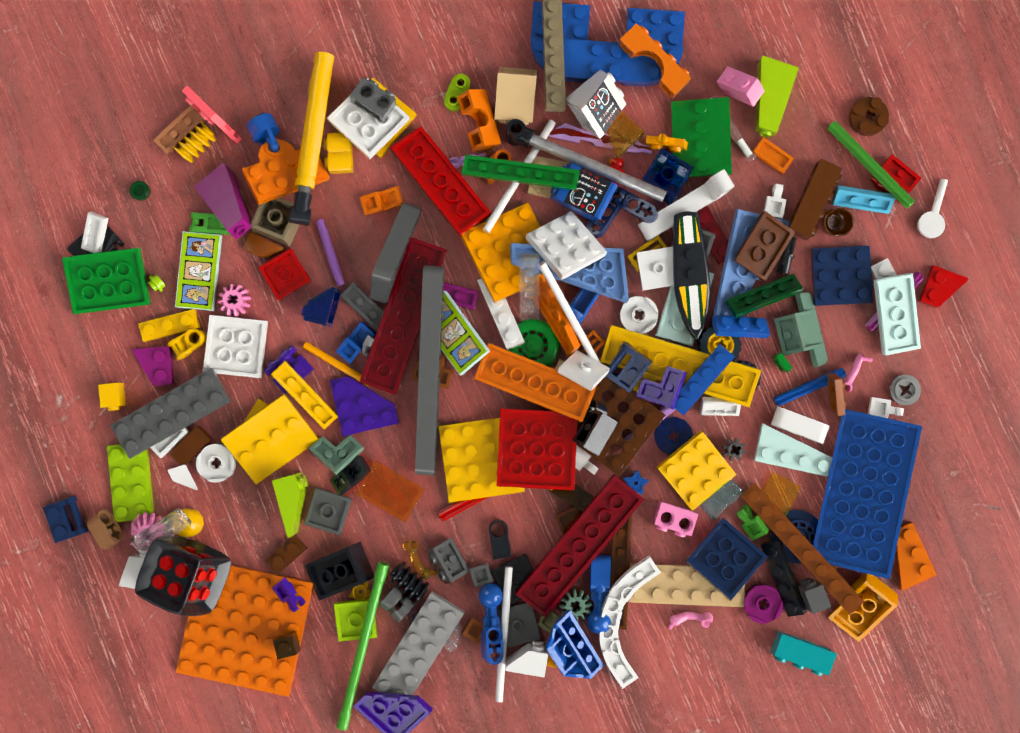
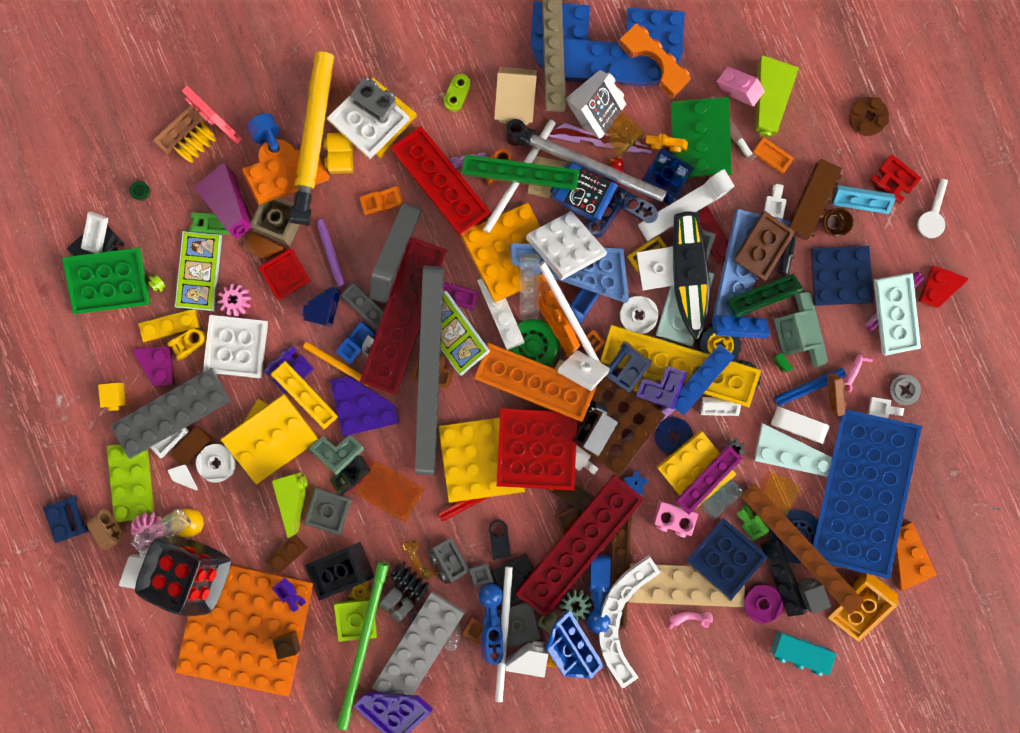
(477, 105): orange arch -> none
(708, 479): none -> magenta tile
(870, 164): bright green axle -> none
(882, 269): white plate -> none

